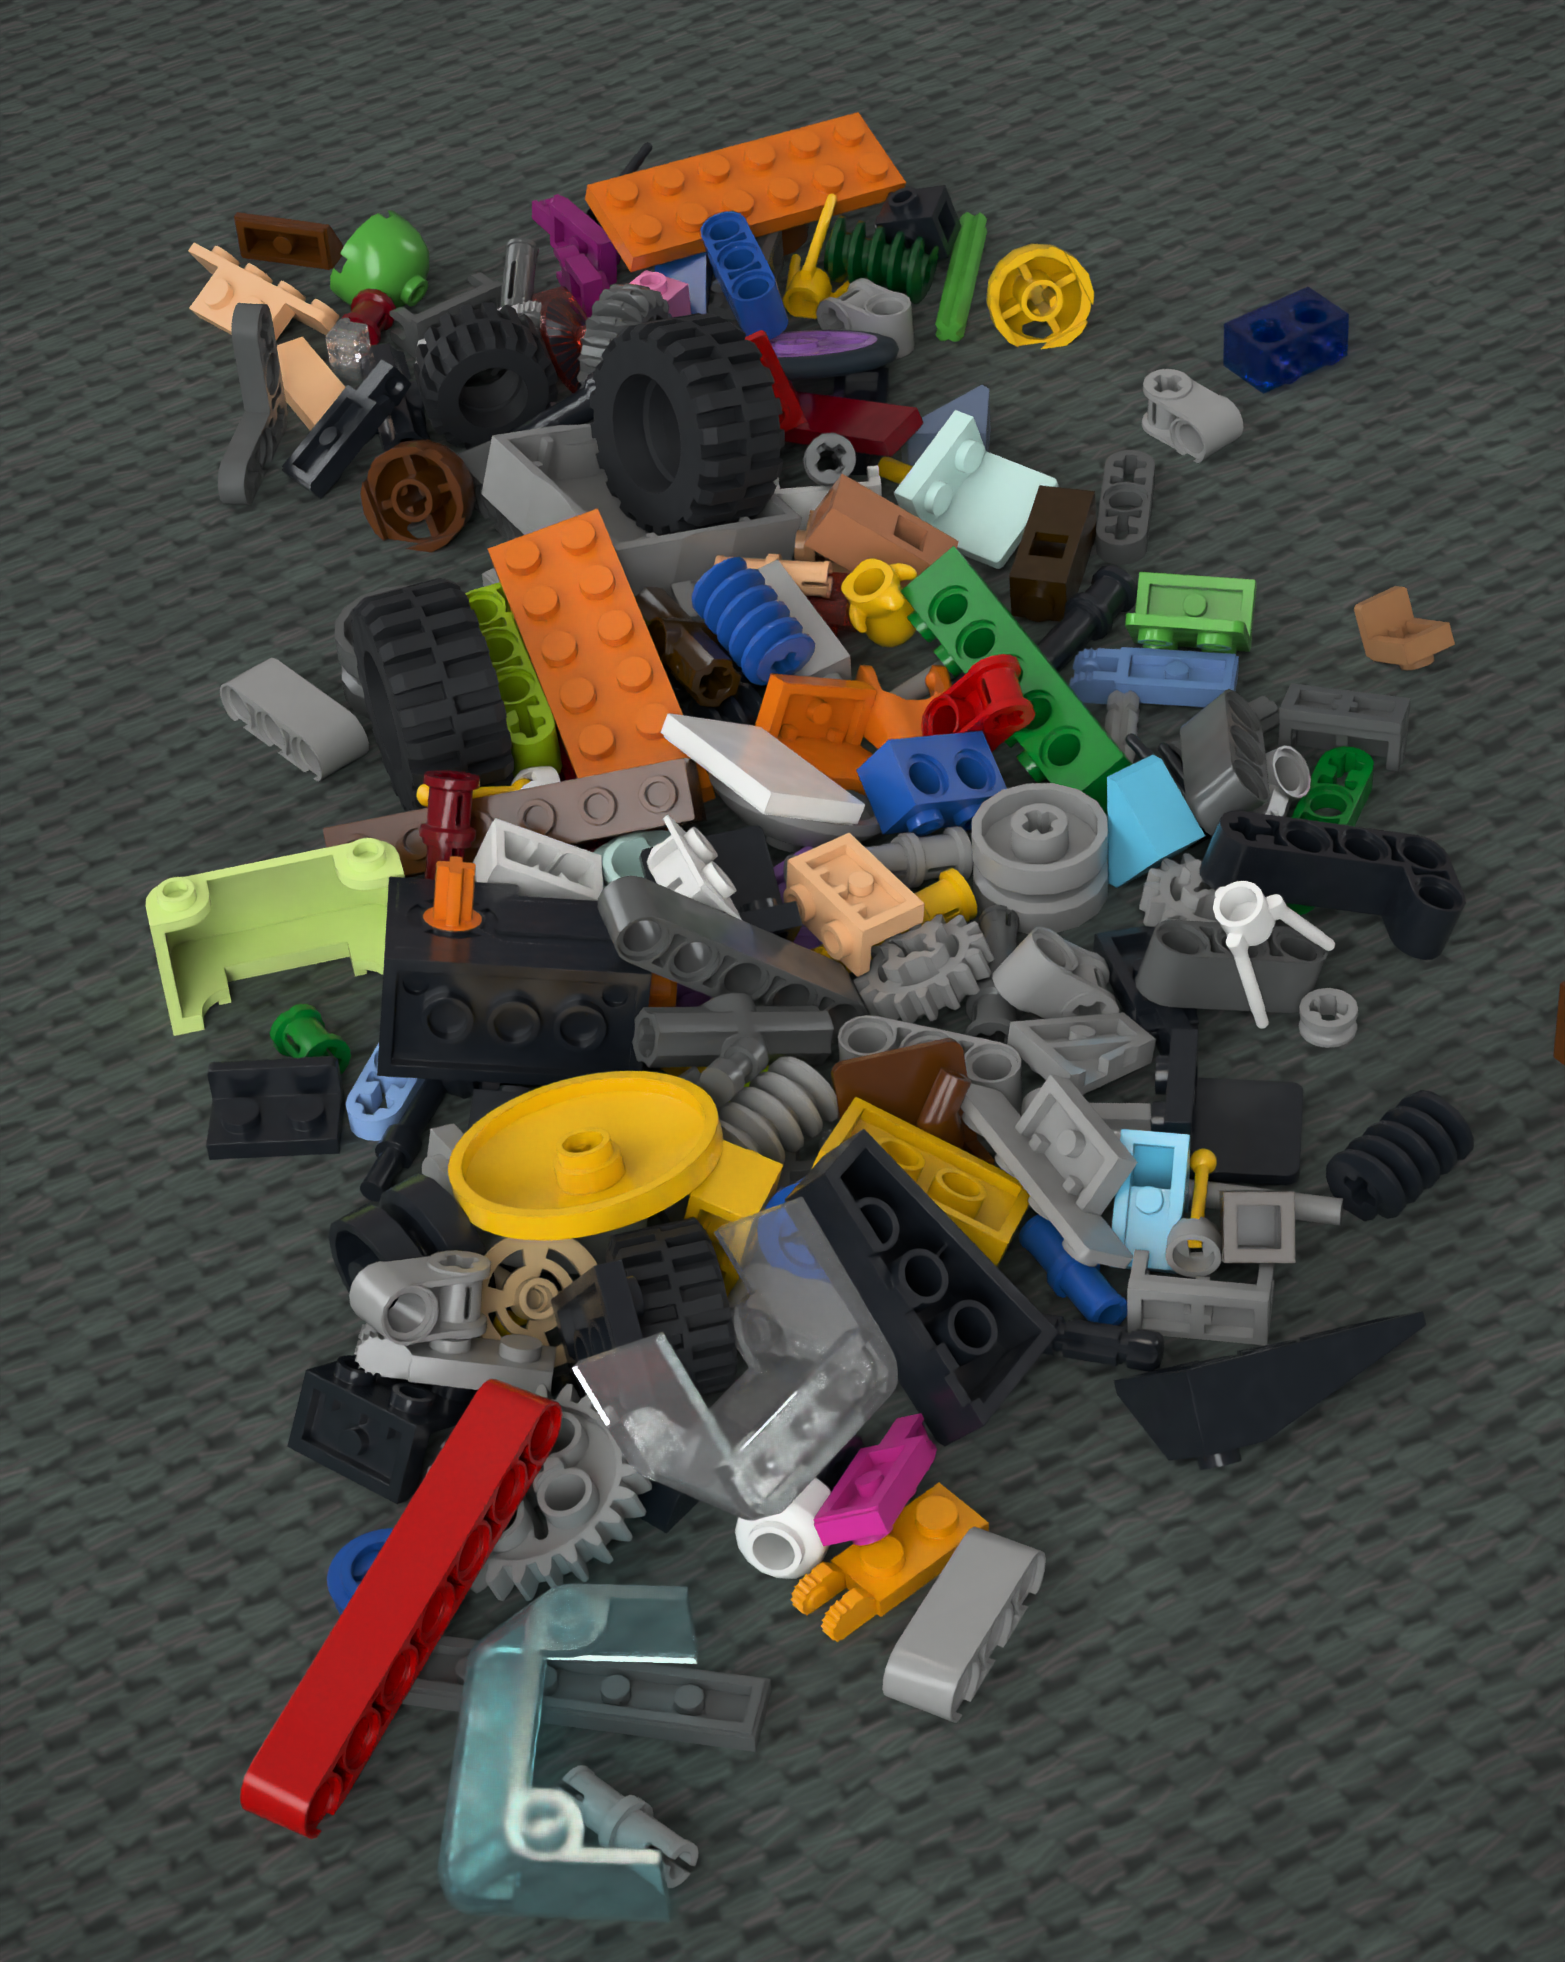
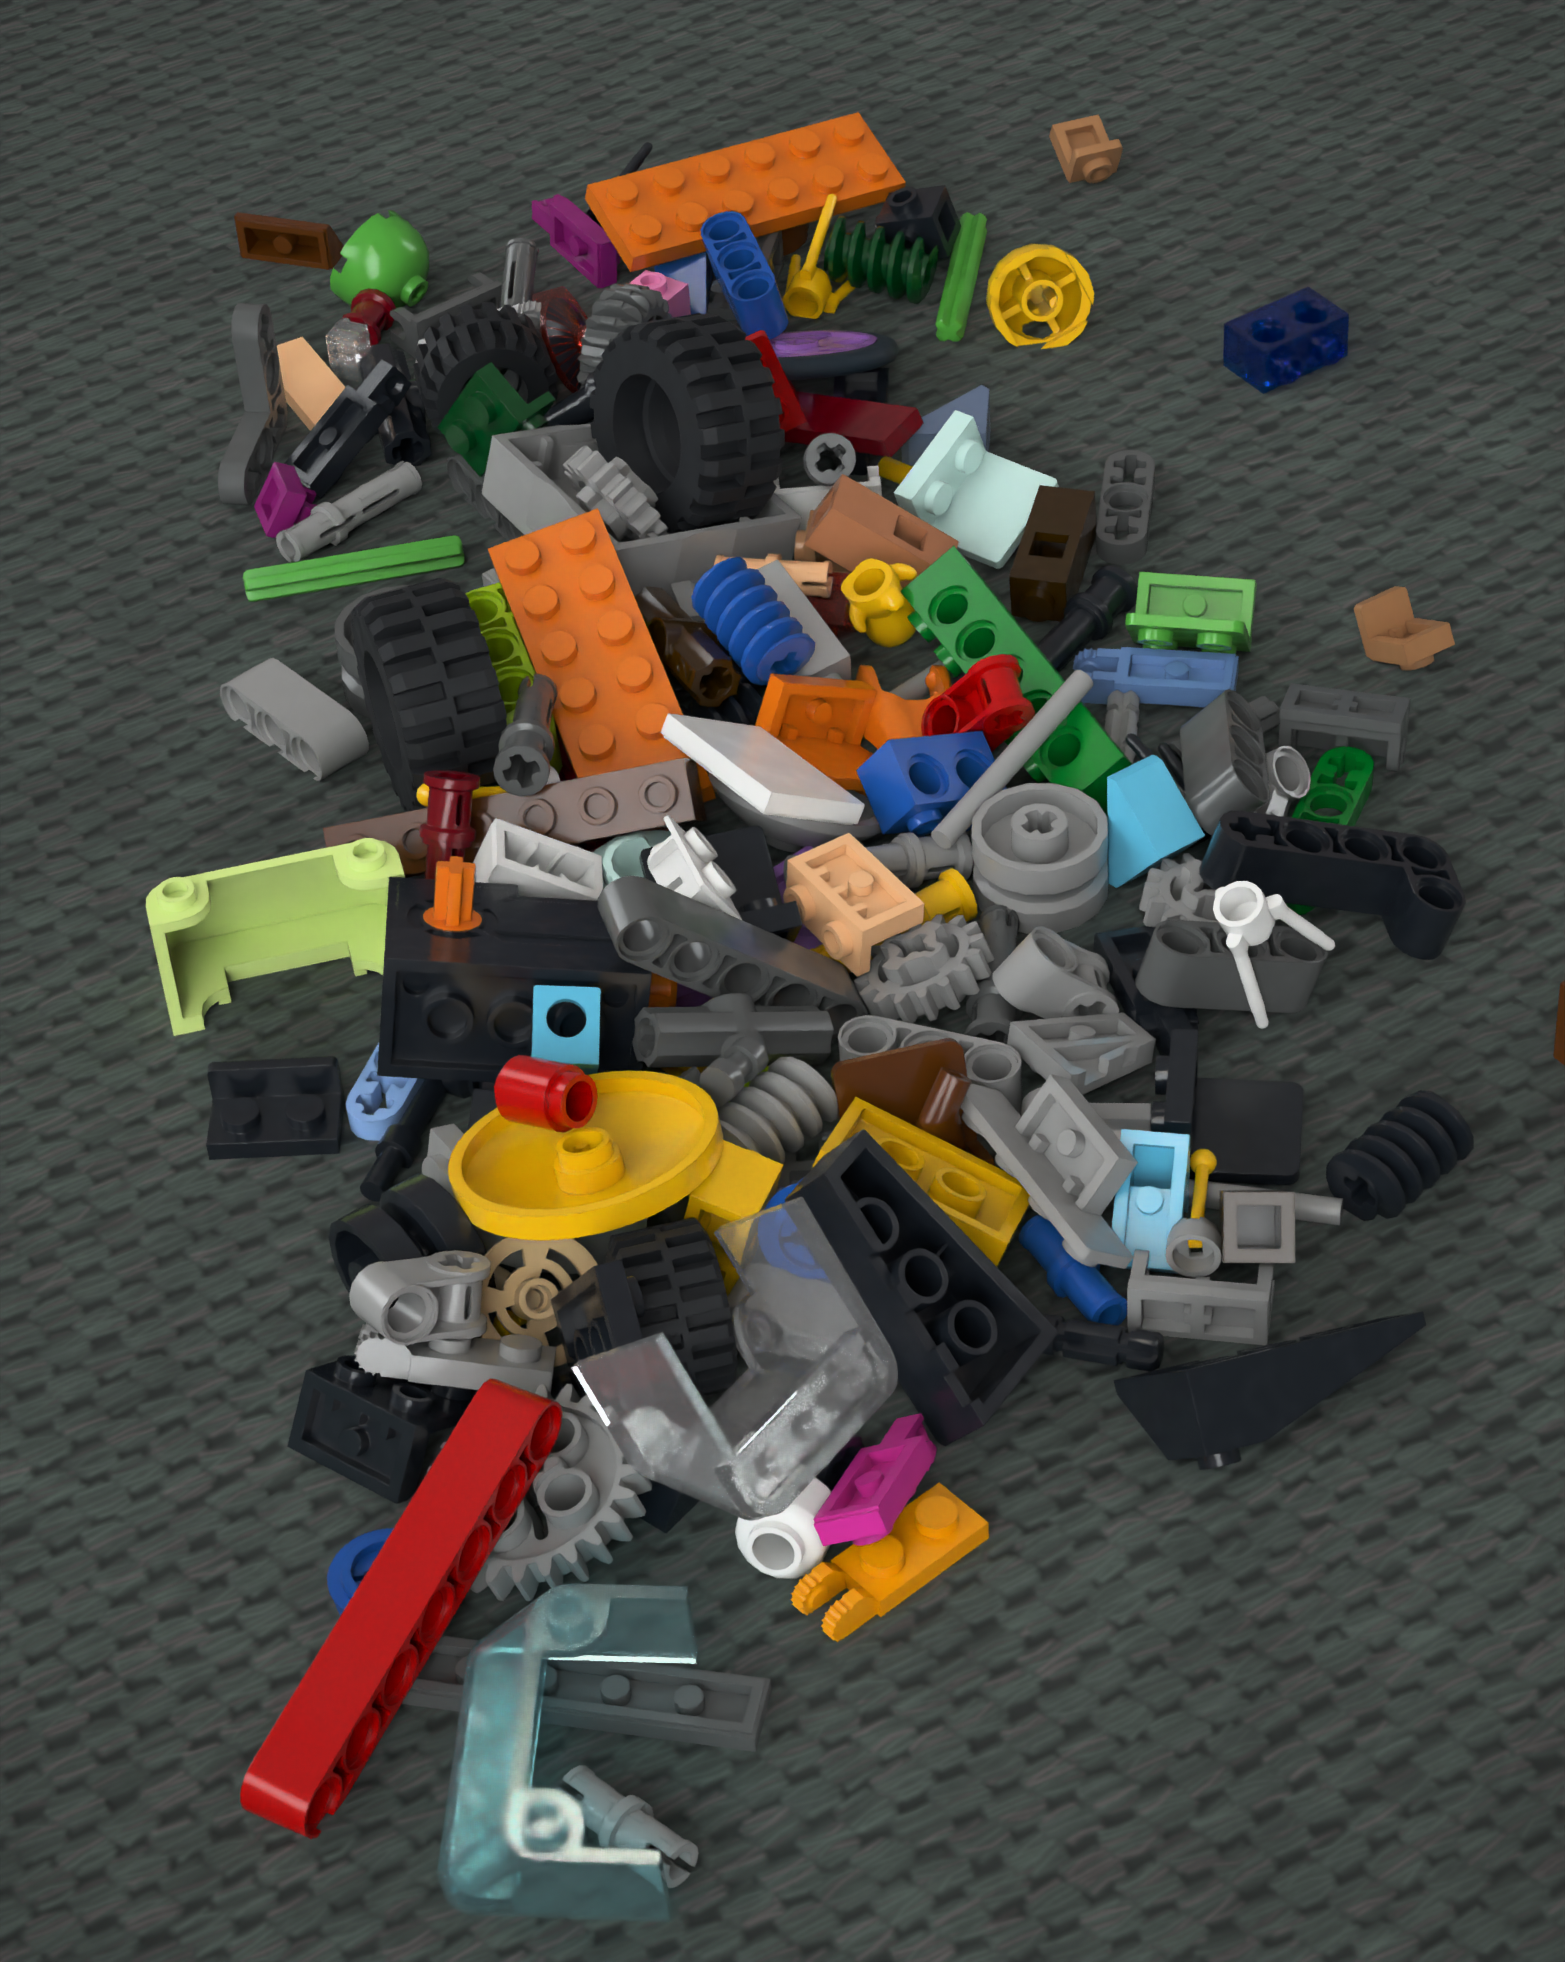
(251, 285): light nougat bracket -> none
(283, 500): none -> magenta tile
(309, 1036): green bush -> none
(334, 520): none -> light grey pin
(353, 568): none -> bright green axle
(417, 484): reddish brown cylinder -> none
(487, 409): none -> dark green bracket
(527, 743): none -> dark grey pin
(545, 1094): none -> red brick
(576, 1050): none -> medium azure bracket
(580, 277): magenta plate -> none
(618, 494): none -> light grey gear
(872, 310): light grey piece -> none
(961, 1623): light grey beam -> none
(1012, 758): none -> light grey bar
(1085, 149): none -> medium nougat bracket
(1189, 414): light grey piece -> none
(1328, 1002): light grey bush -> none

